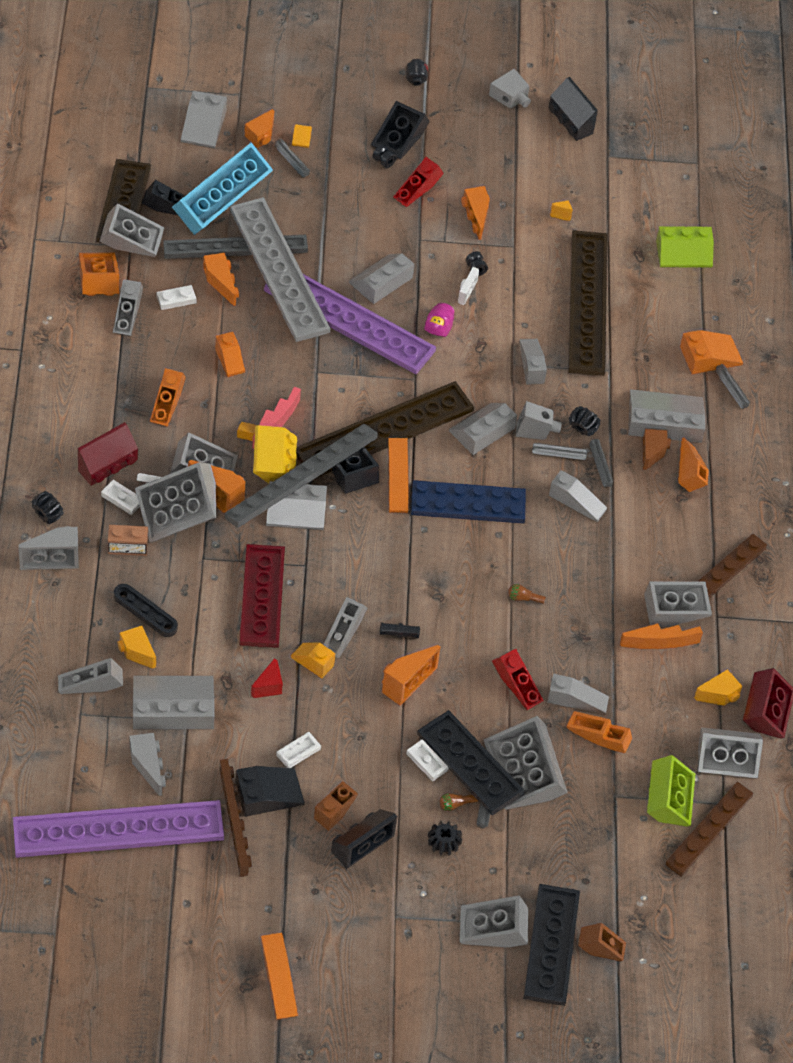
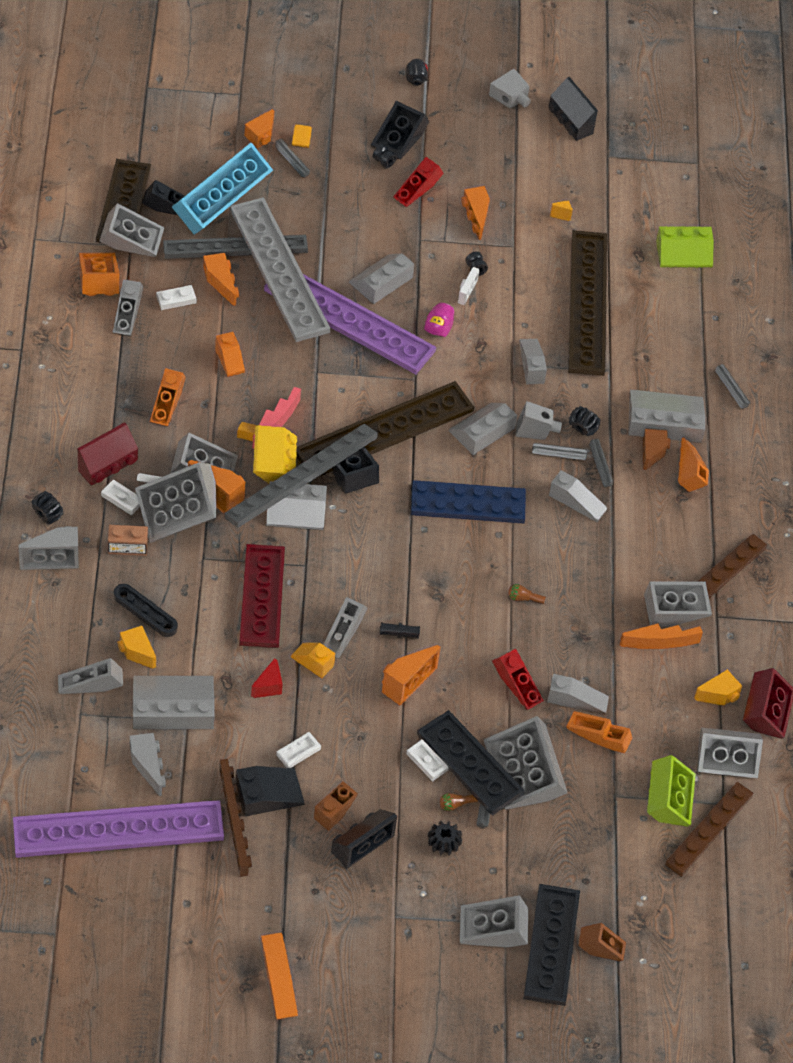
(204, 119): light grey slope -> none
(398, 475): orange slope -> none
(709, 349): orange slope -> none

